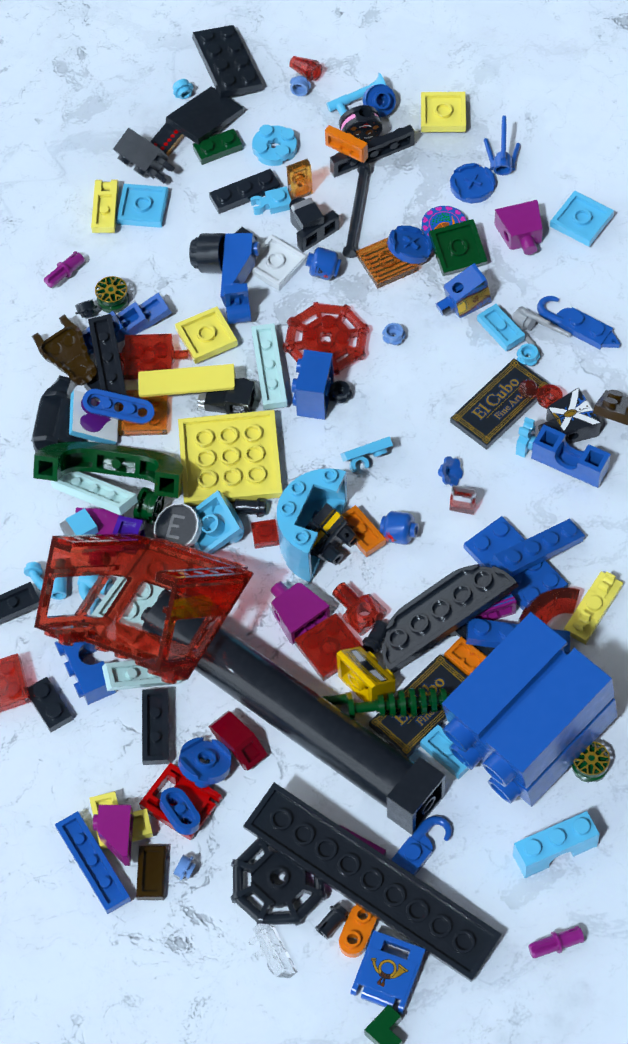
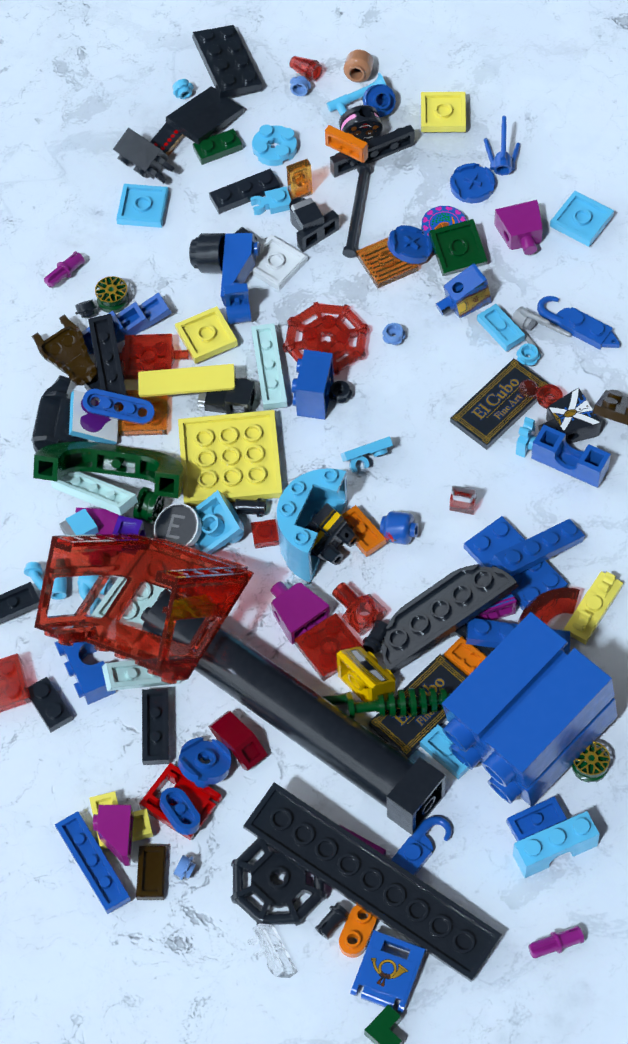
(105, 206): light yellow plate -> none
(323, 263): blue head -> none
(358, 65): none -> nougat head
(450, 471): blue plant -> none
(536, 819): none -> blue plate

